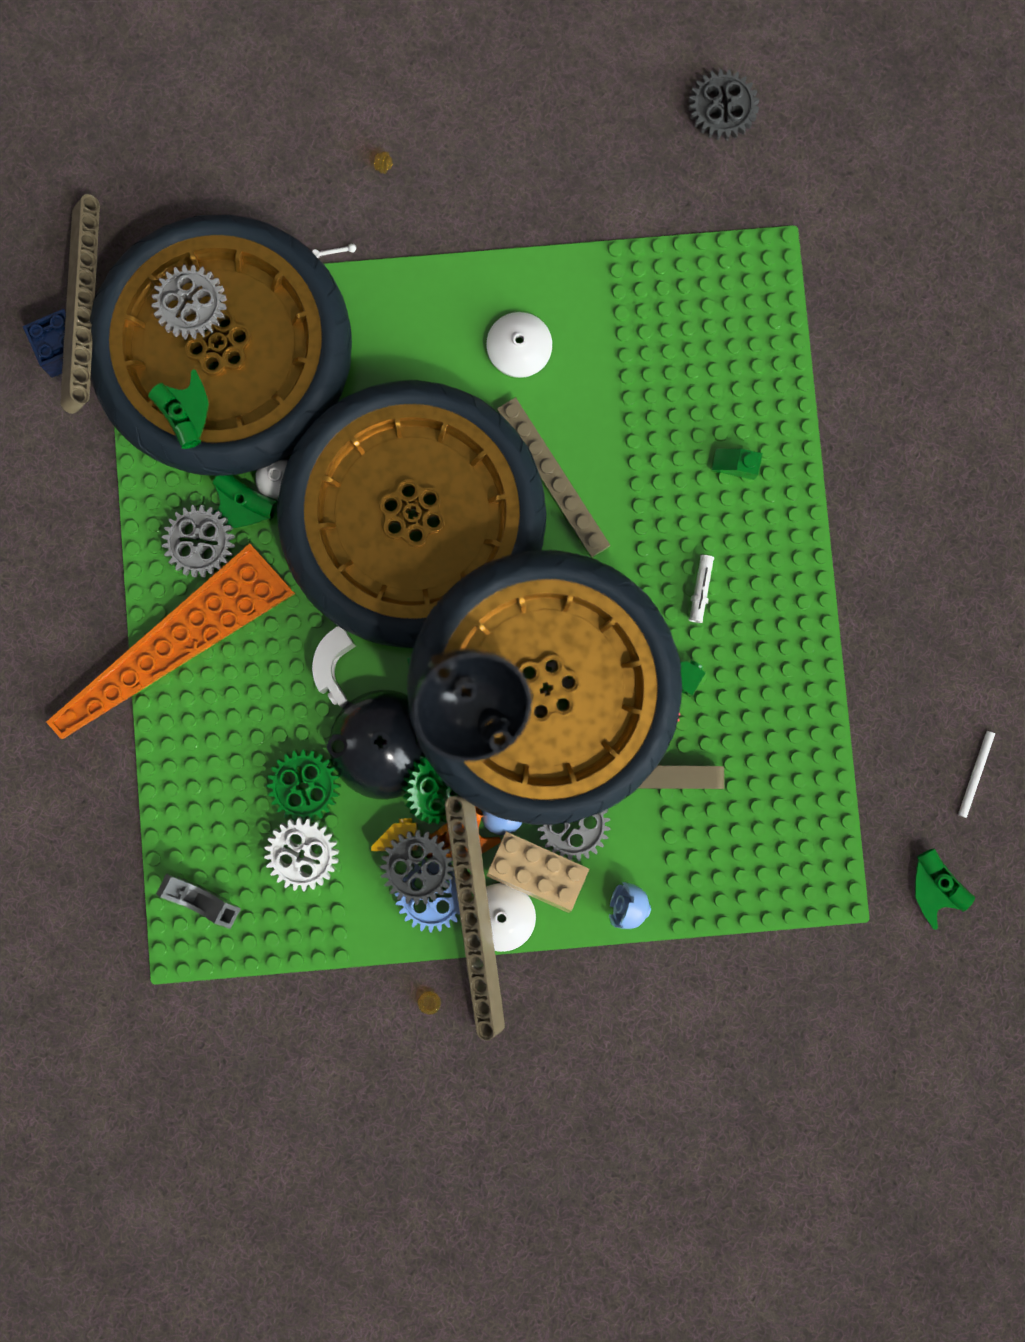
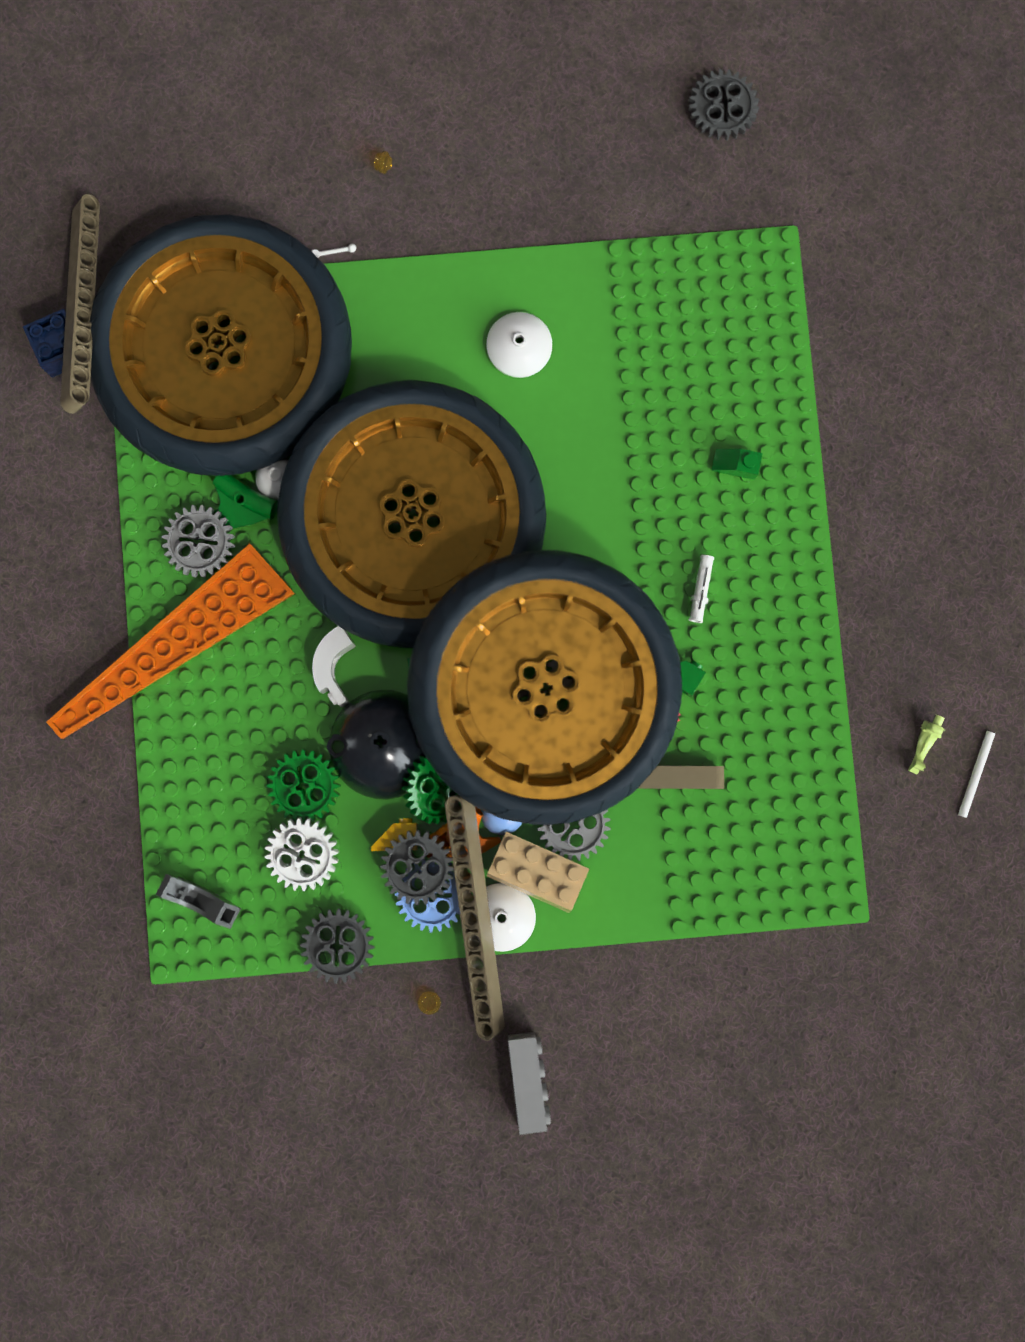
(183, 409): green pin -> none
(205, 313): light grey gear -> none
(316, 944): none -> dark grey gear
(455, 717): black piece -> none
(528, 1089): none -> light grey brick
(556, 480): dark tan plate -> none
(629, 905): light blue cylinder -> none
(928, 735): none -> yellowish green animal
(930, 893): green pin -> none

